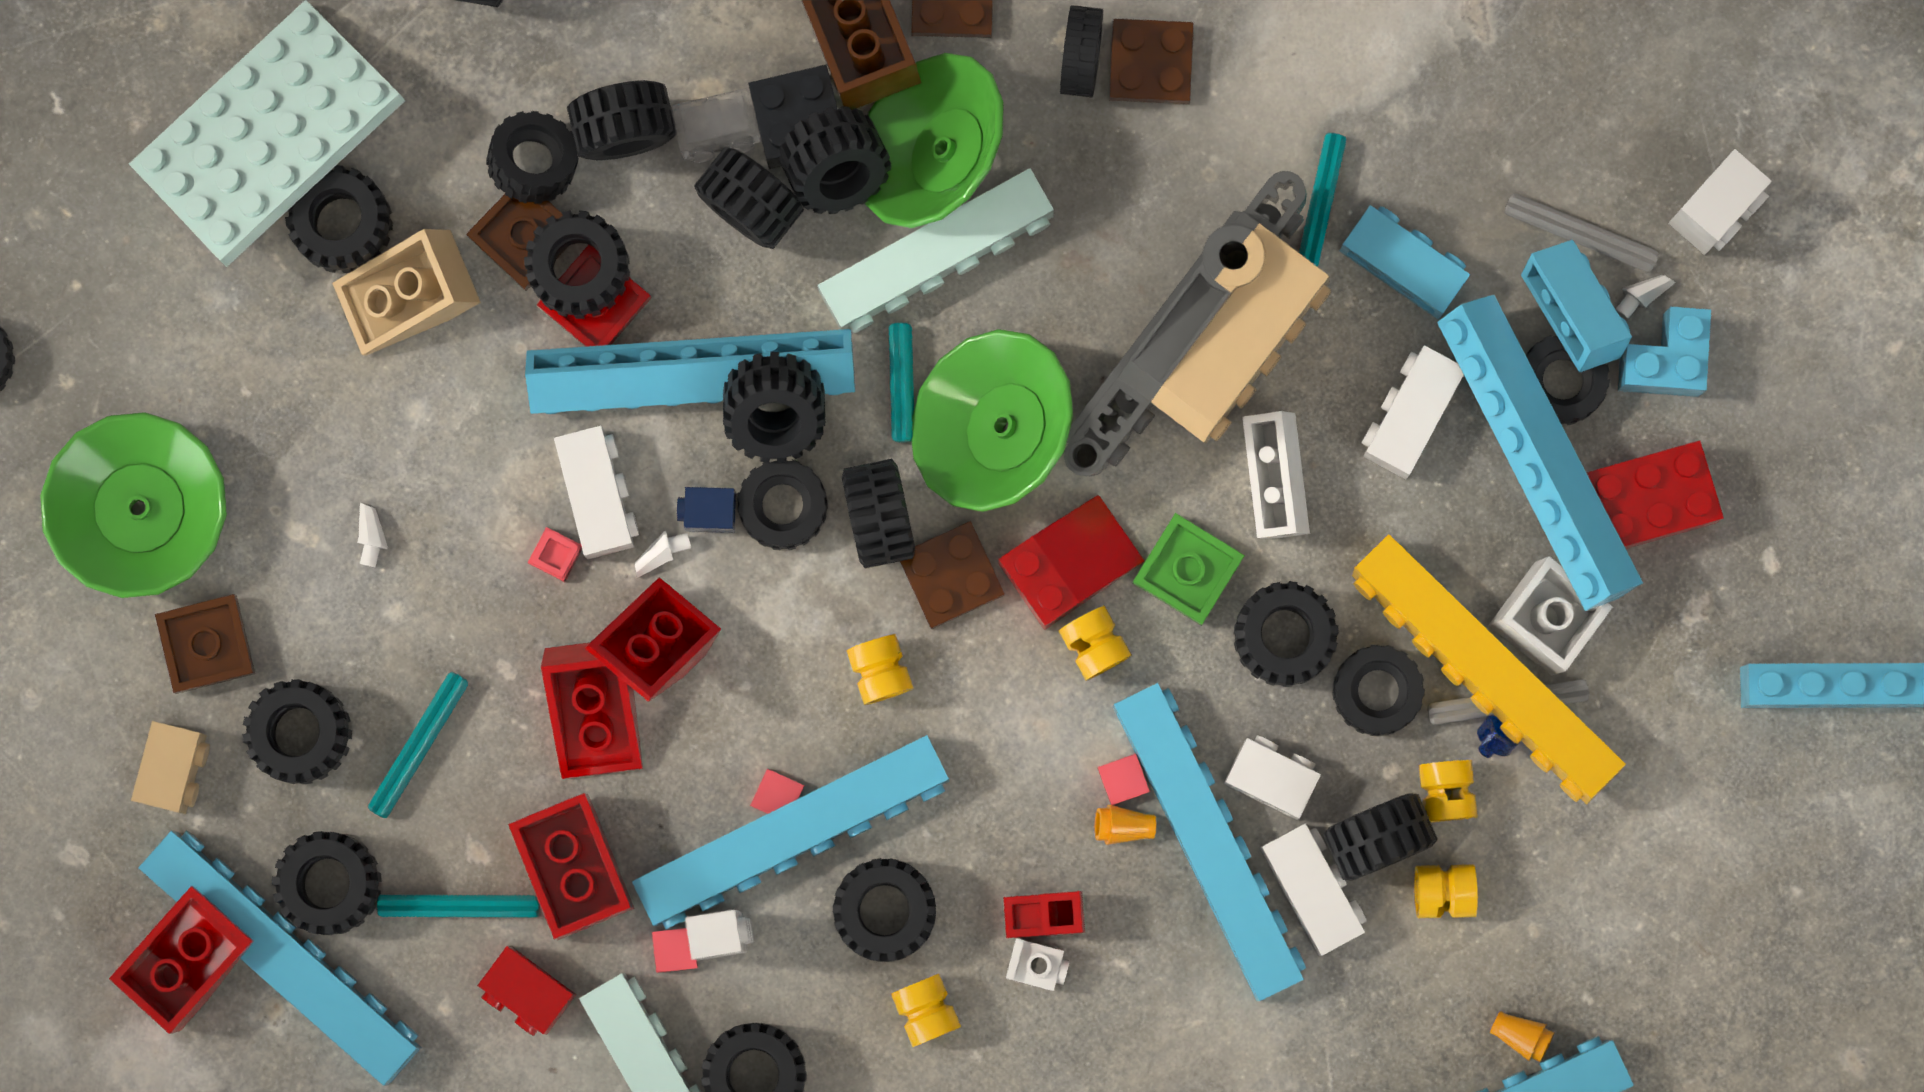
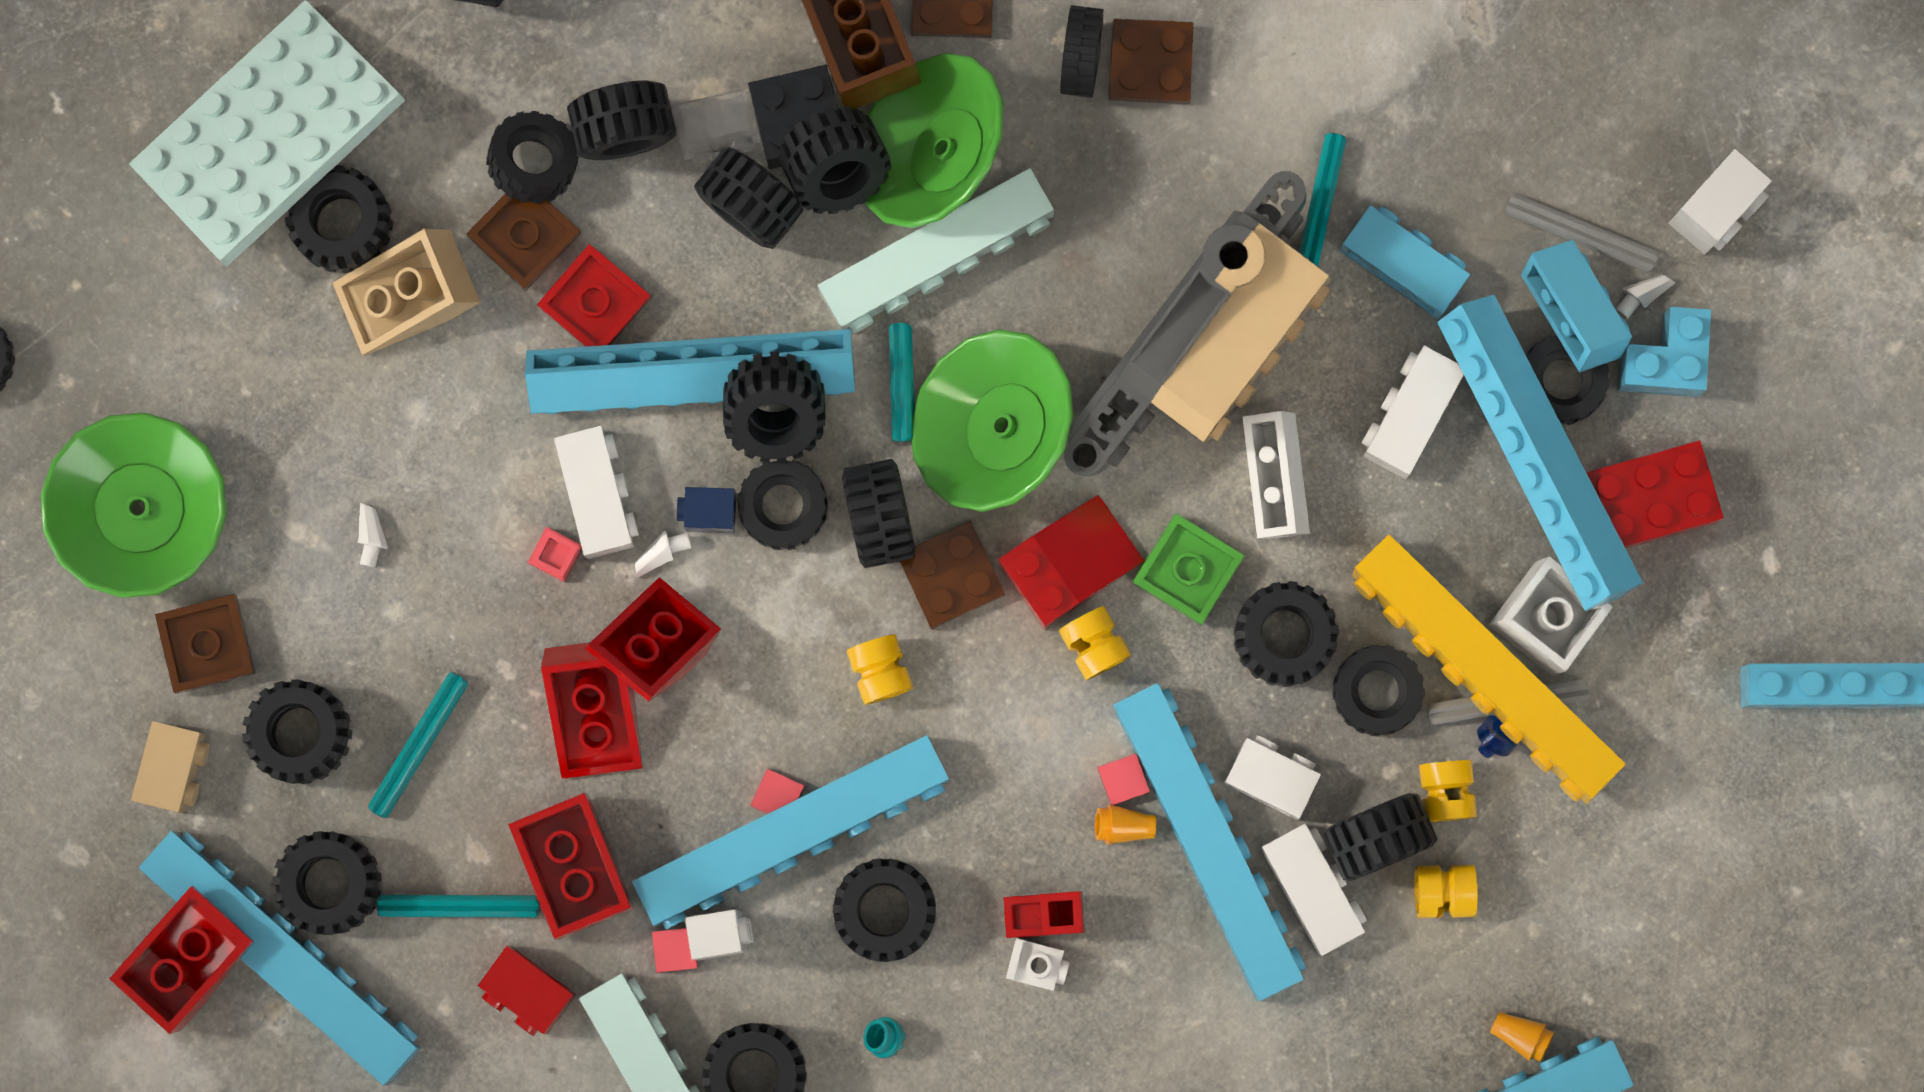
(572, 230): black tyre -> none
(884, 1037): none -> teal plate
(925, 1010): yellow wheel -> none

